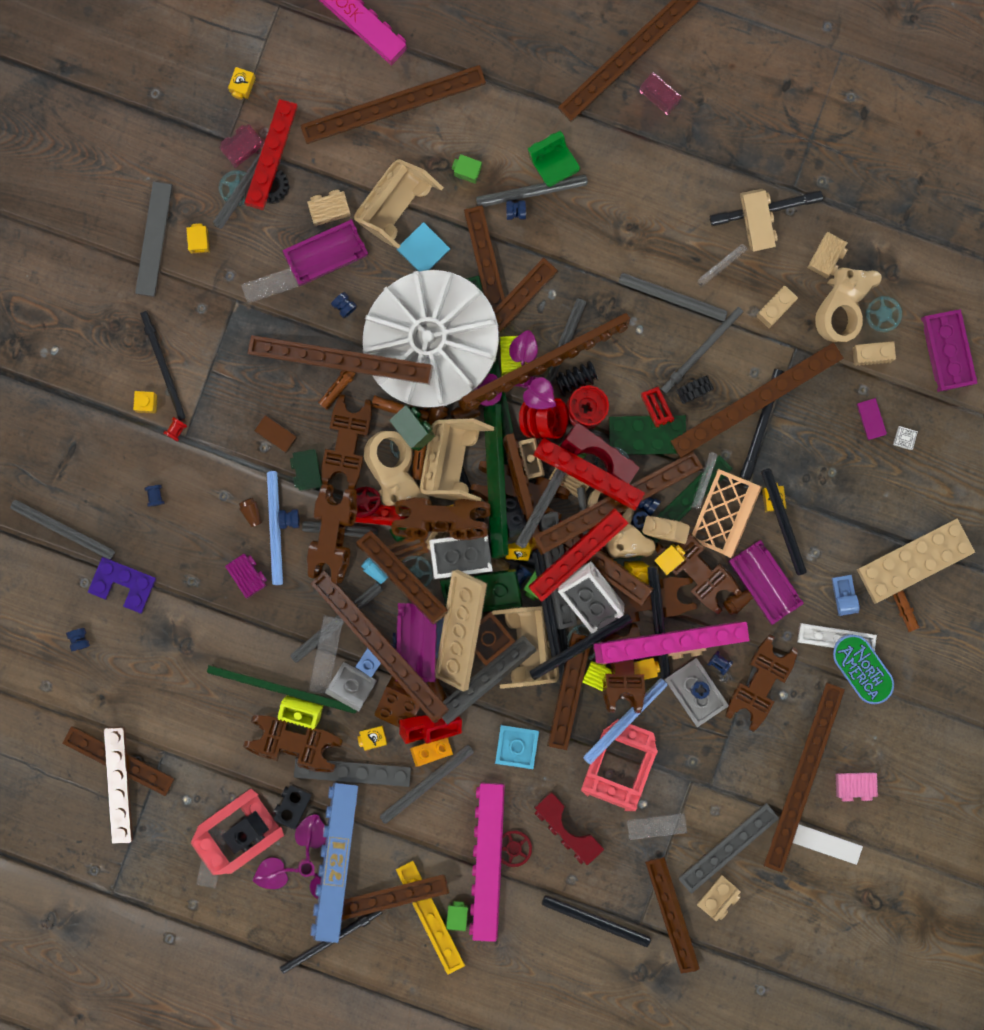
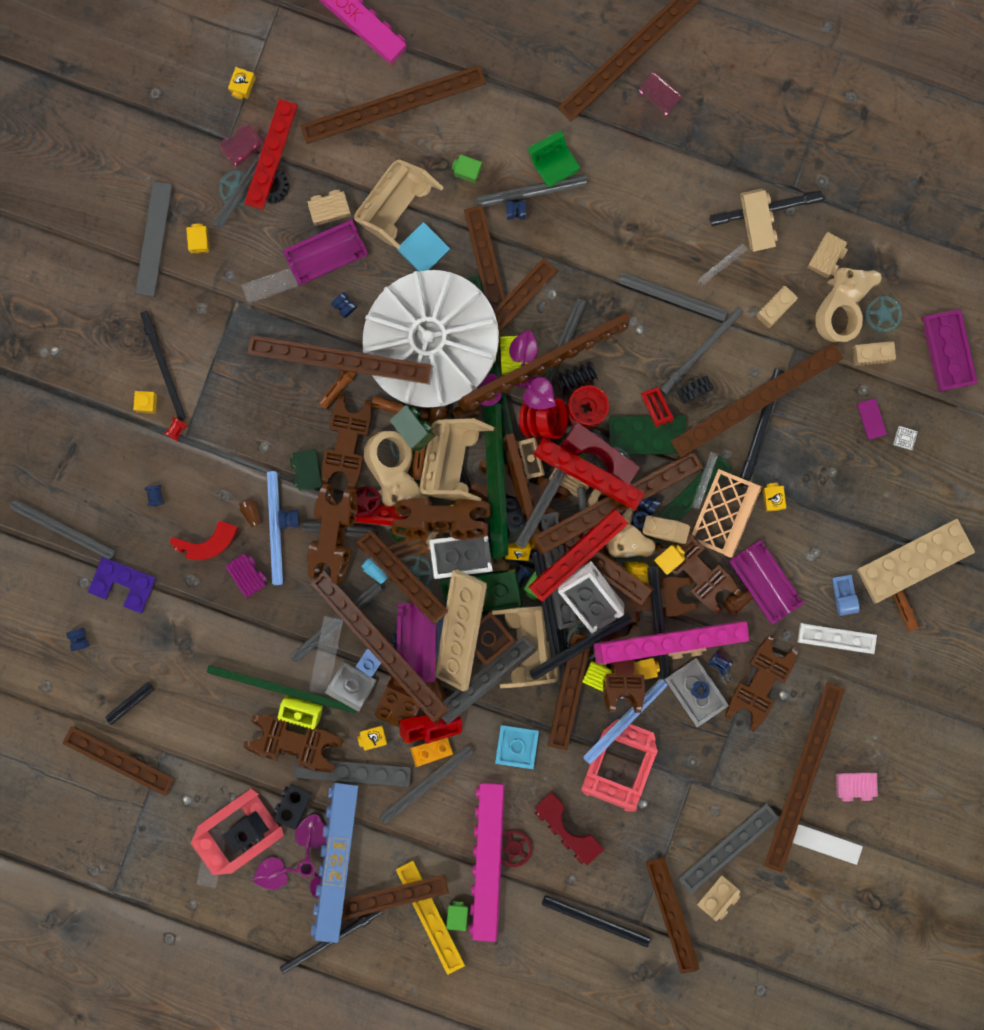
(118, 784): plate -> none
(129, 703): none -> black axle
(215, 546): none -> red arch
(275, 434): reddish brown tile -> none
(656, 826): clear tile -> none
(783, 521): black axle -> none
(863, 669): tile -> none

